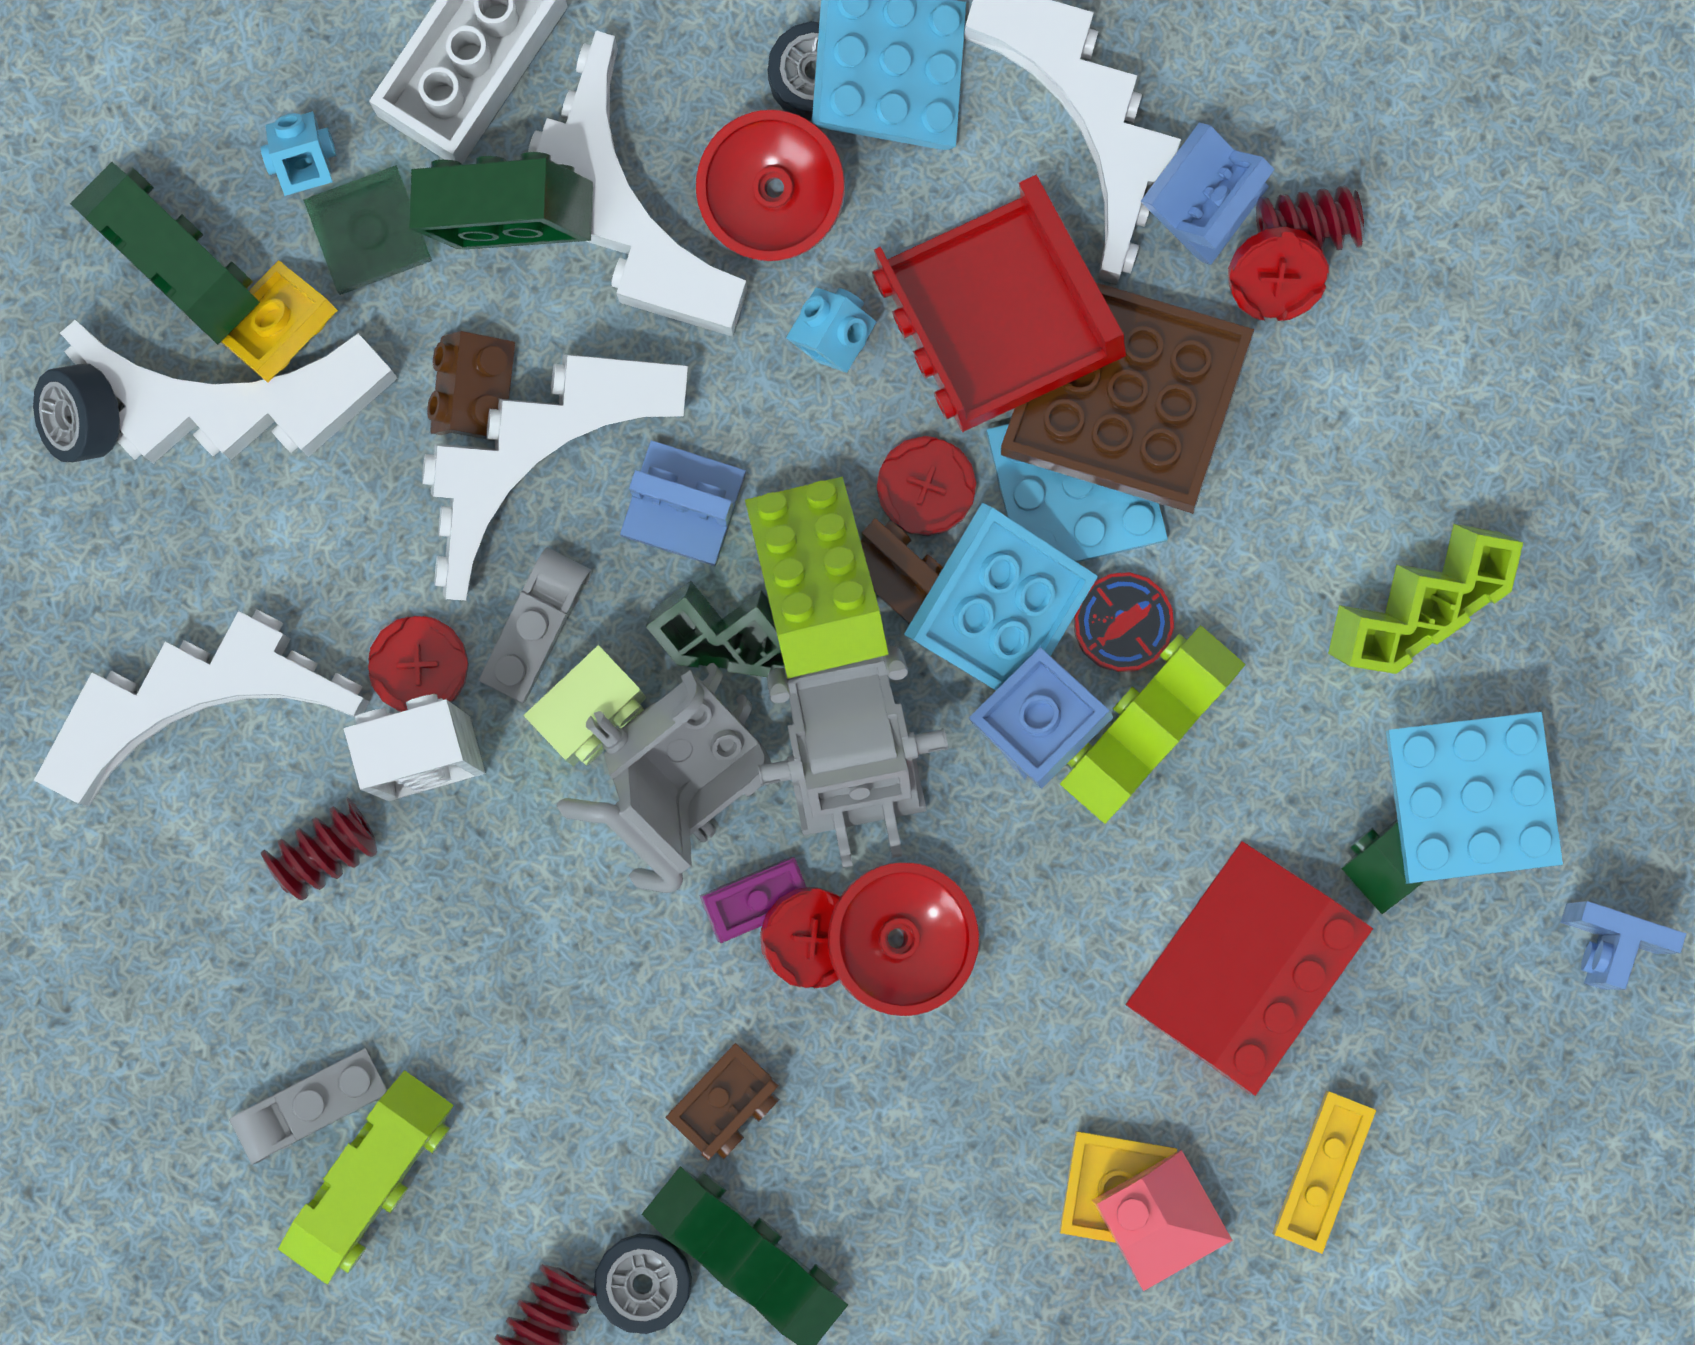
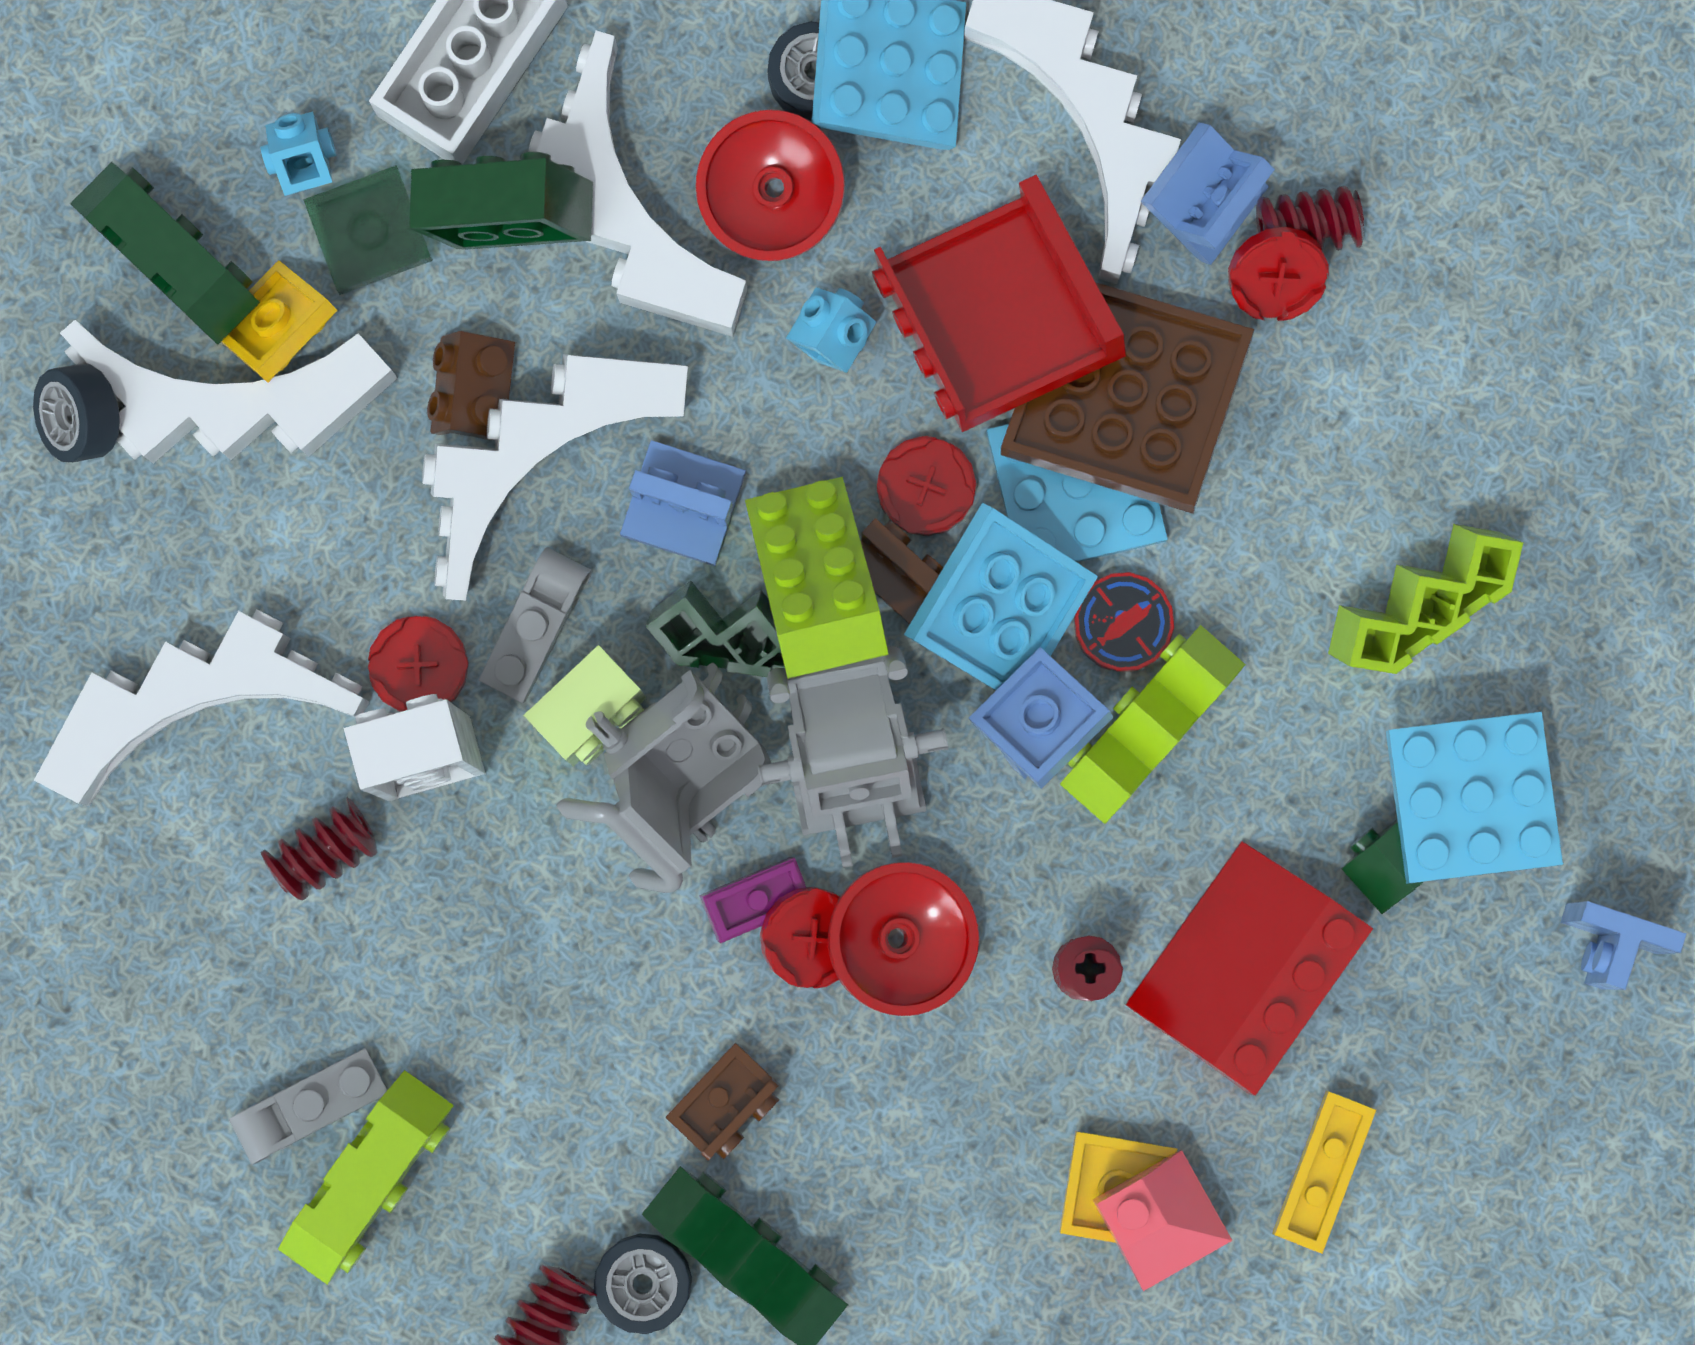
(1098, 952): none -> dark red piece

